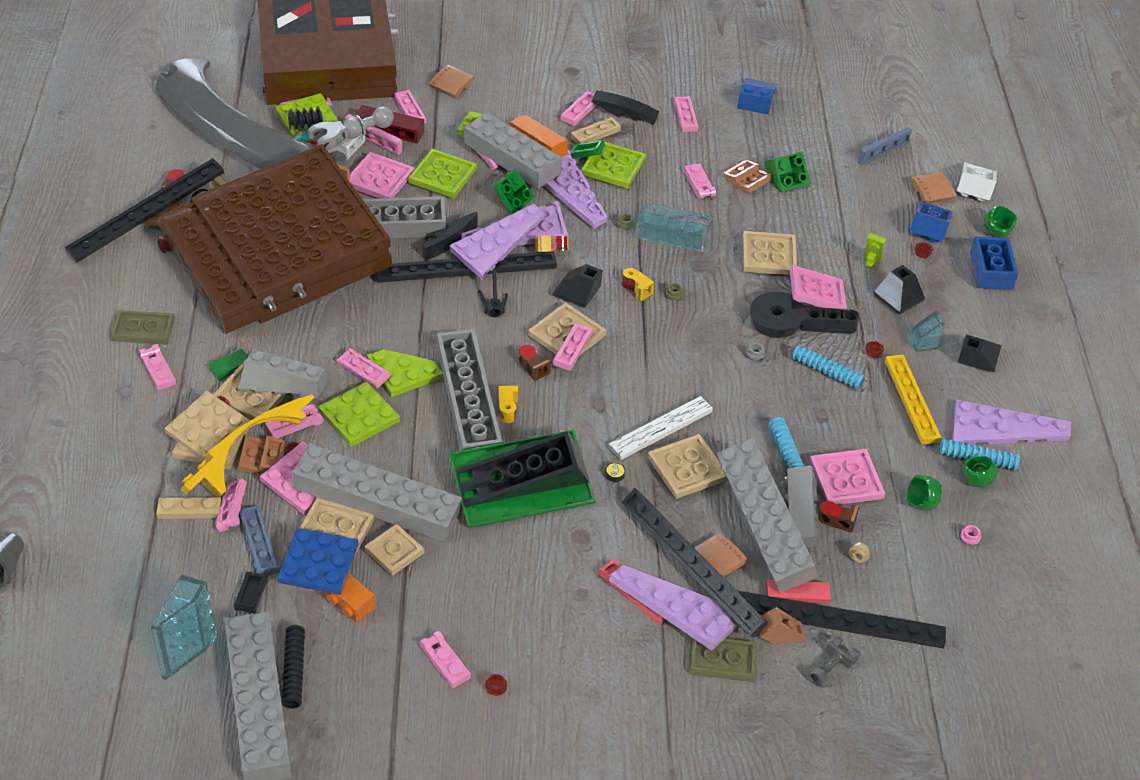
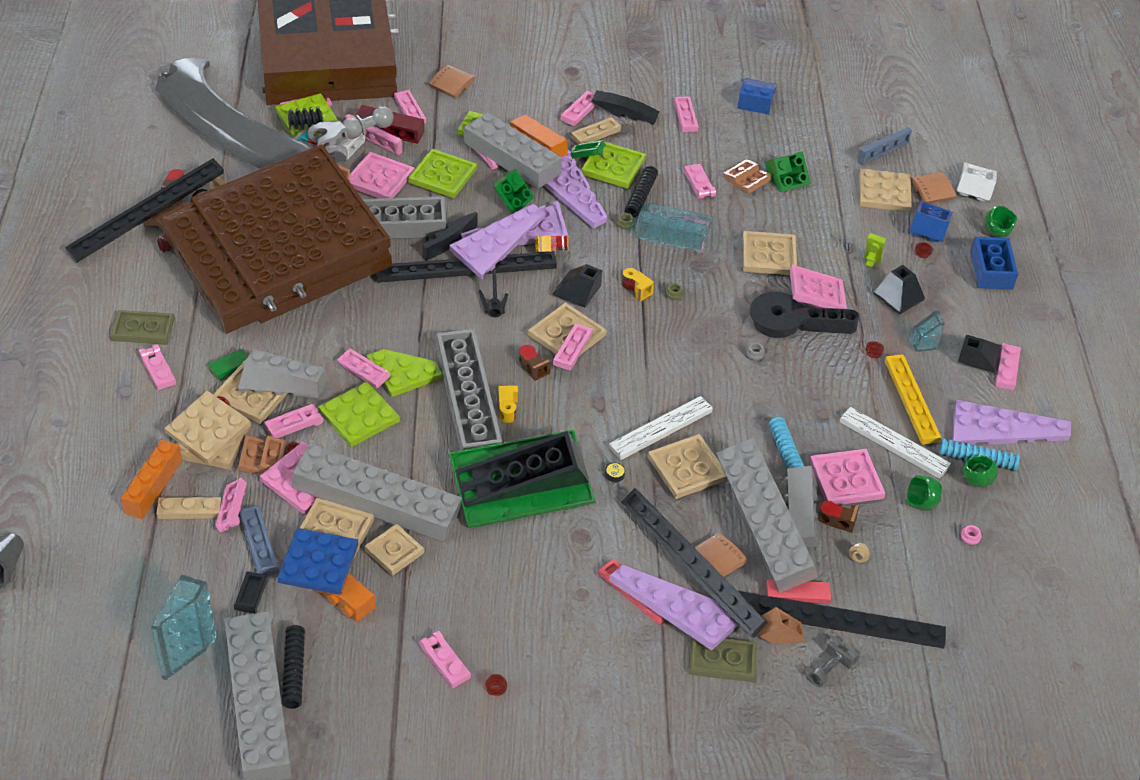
(151, 479): none -> orange brick
(212, 469): yellow slope -> none
(641, 191): none -> black piece
(828, 367): medium azure piece -> none
(885, 190): none -> tan plate
(895, 442): none -> white tile
(1008, 367): none -> bright pink plate

